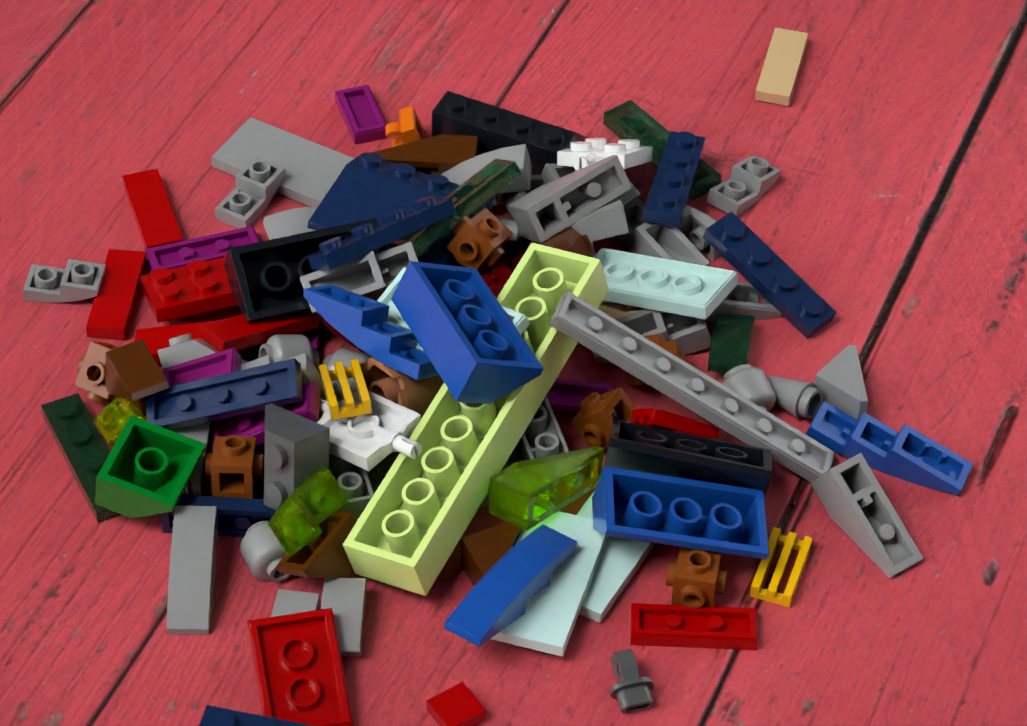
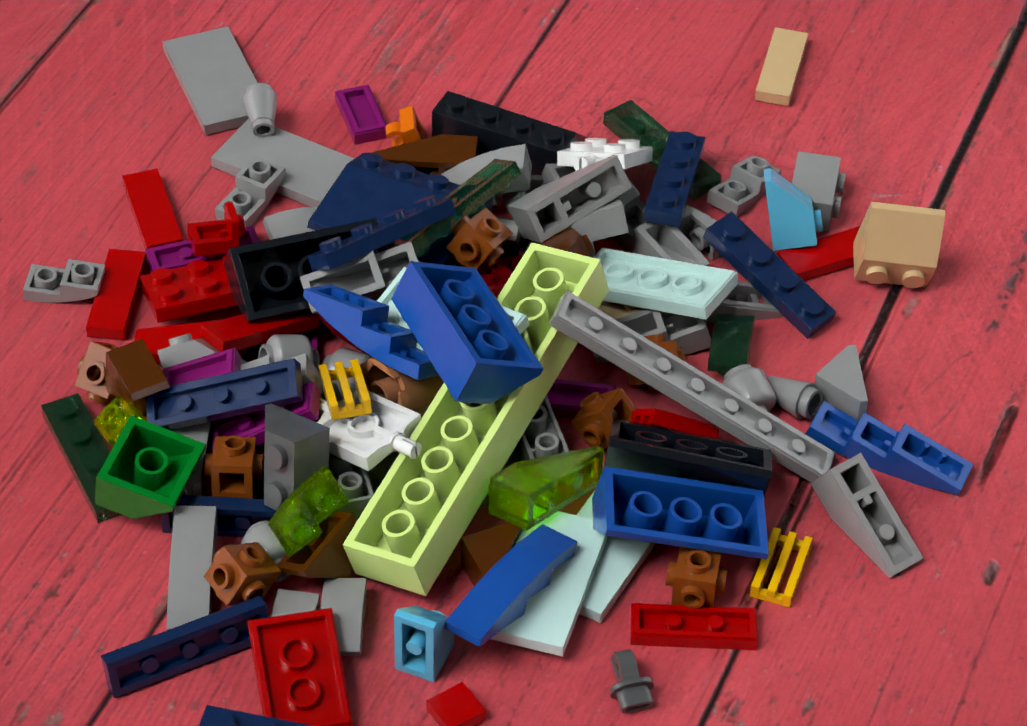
(181, 647): none -> dark blue plate
(212, 77): none -> light grey tile
(217, 236): none -> red bracket
(241, 572): none -> dark orange brick
(261, 107): none -> light grey cone
(421, 641): none -> medium azure slope
(790, 214): none -> medium azure slope
(821, 180): none -> light grey brick
(828, 256): none -> red tile
(898, 245): none -> tan slope

